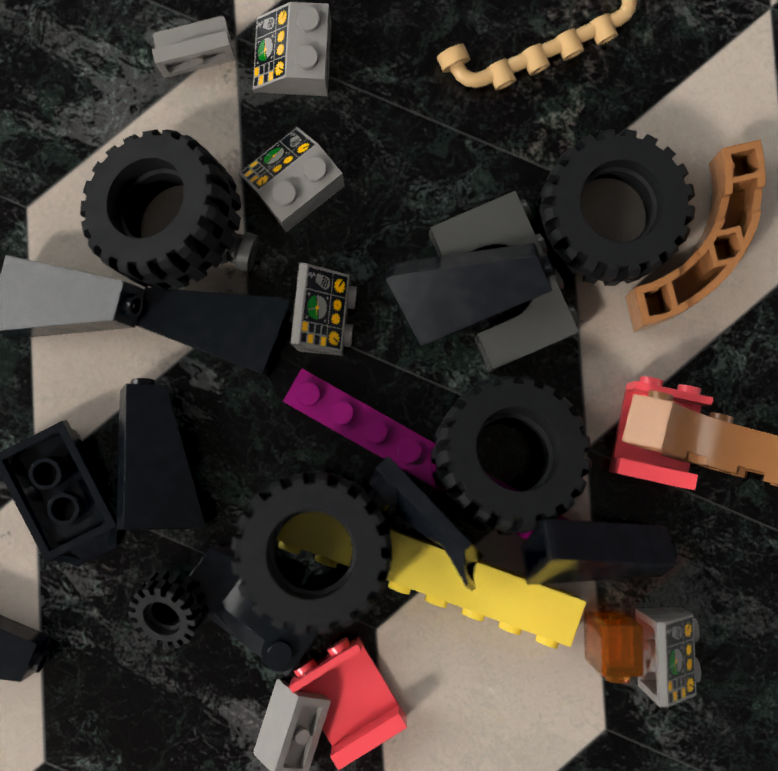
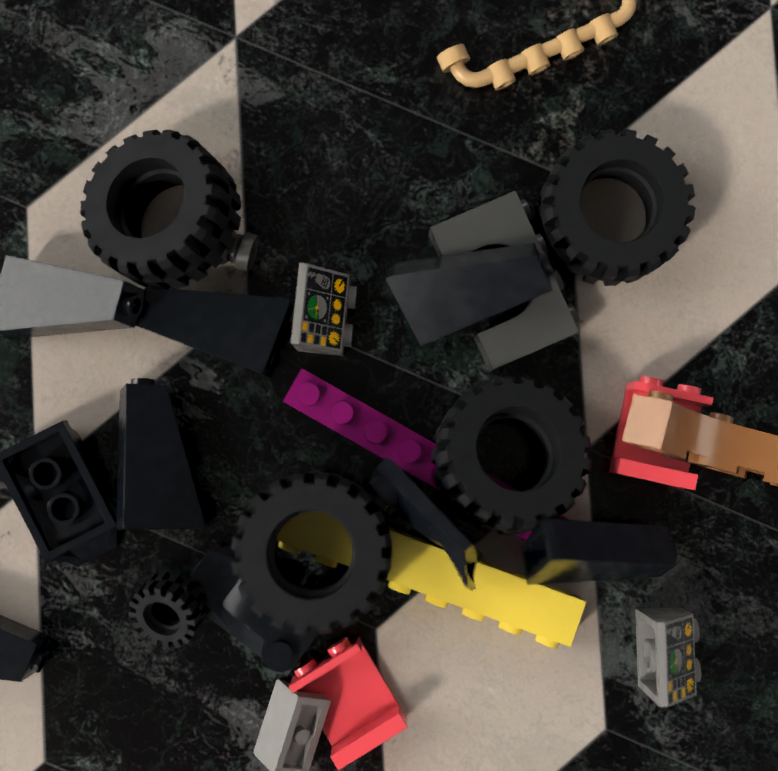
(193, 47): light grey panel -> none
(293, 50): light grey slope -> none
(293, 178): light grey slope -> none
(613, 645): clear orange brick -> none
(732, 222): medium nougat brick -> none

